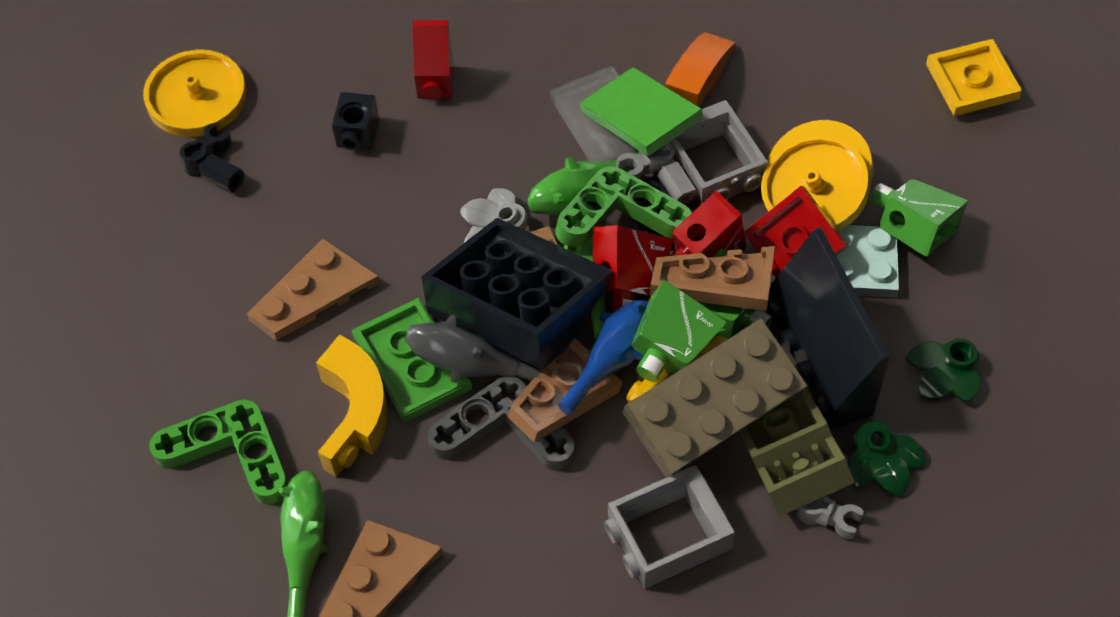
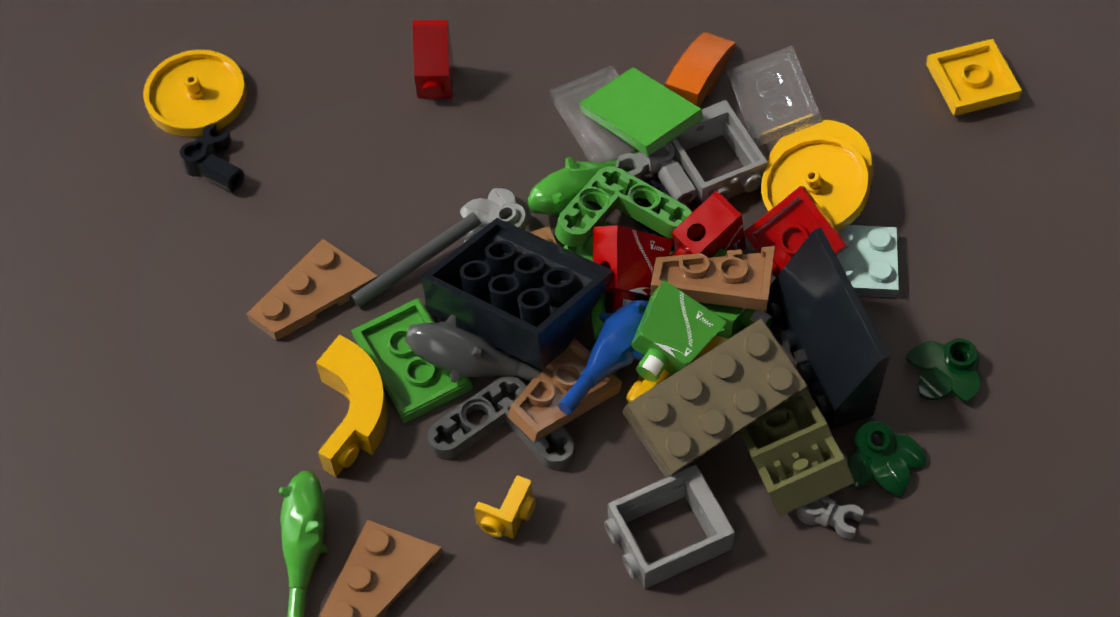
(229, 433): bright green beam -> none
(355, 121): black brick -> none
(415, 260): none -> dark grey piece
(516, 507): none -> yellow bracket
(774, 96): none -> clear tile
(919, 214): bright green torso -> none

